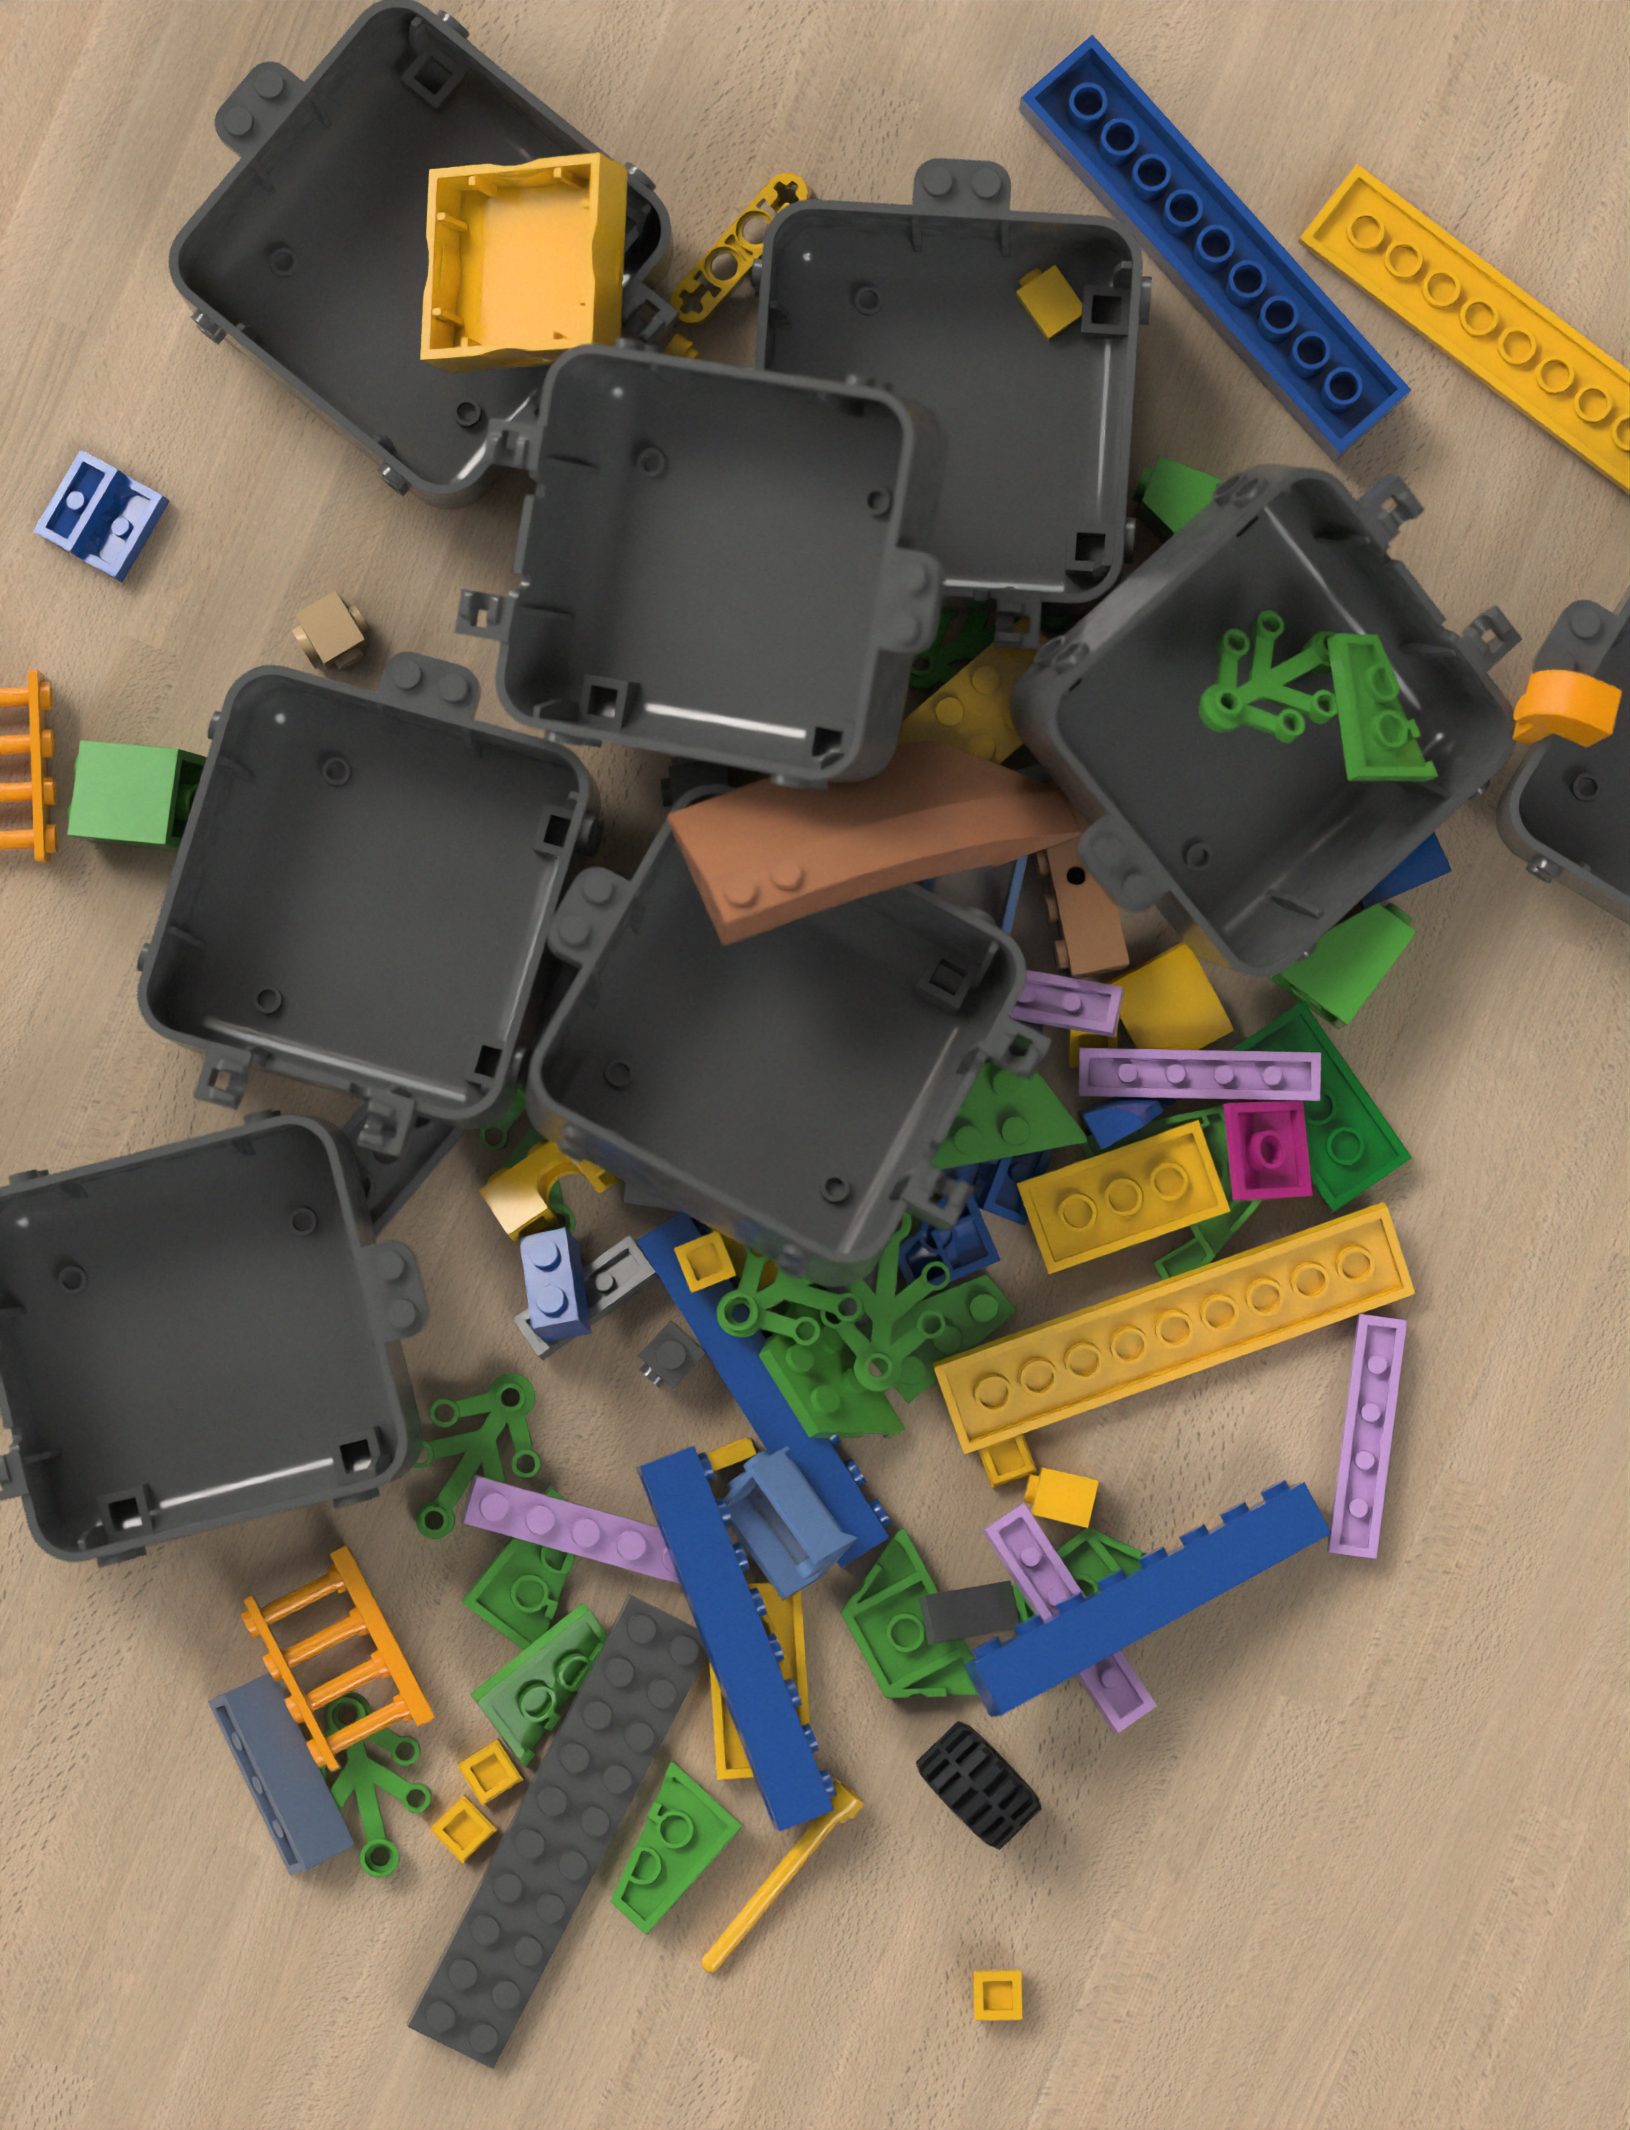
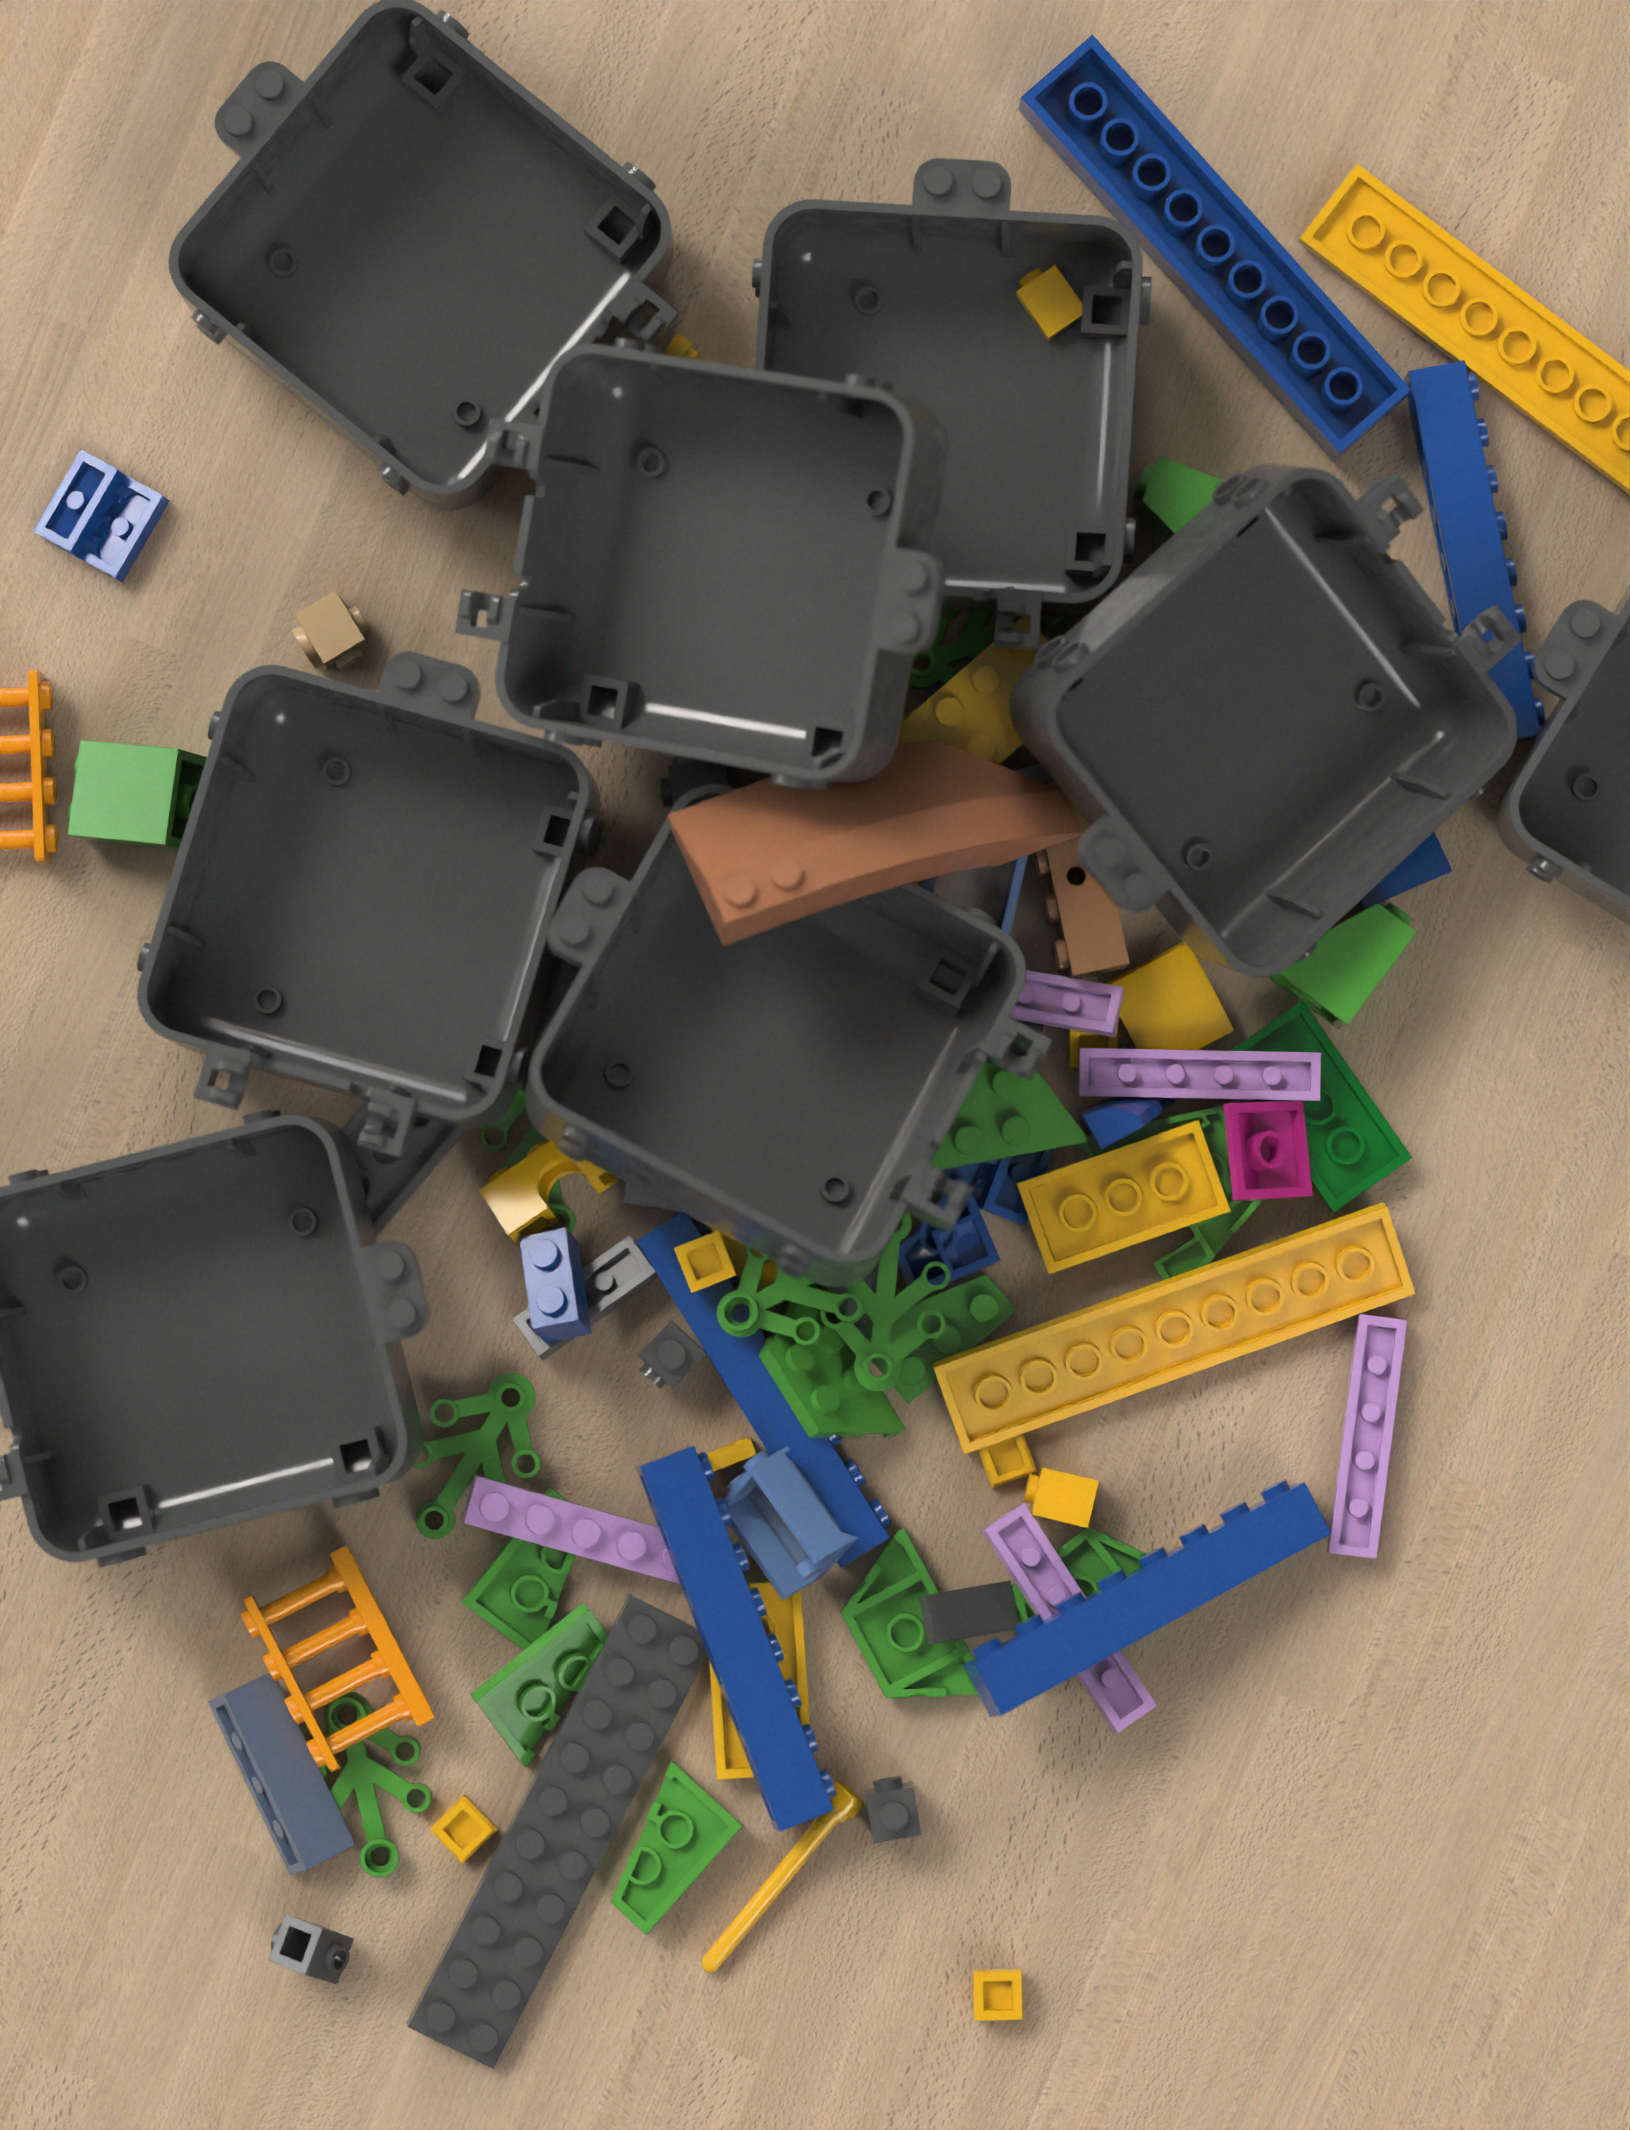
(310, 1949): none -> dark grey brick
(490, 1771): yellow tile -> none
(523, 261): yellow tile -> none
(734, 243): yellow beam -> none
(892, 1809): none -> dark grey brick
(978, 1785): black tyre -> none
(1266, 683): bright green plant -> none
(1373, 726): bright green wing -> none
(1466, 522): none -> blue brick
(1567, 706): light orange brick -> none

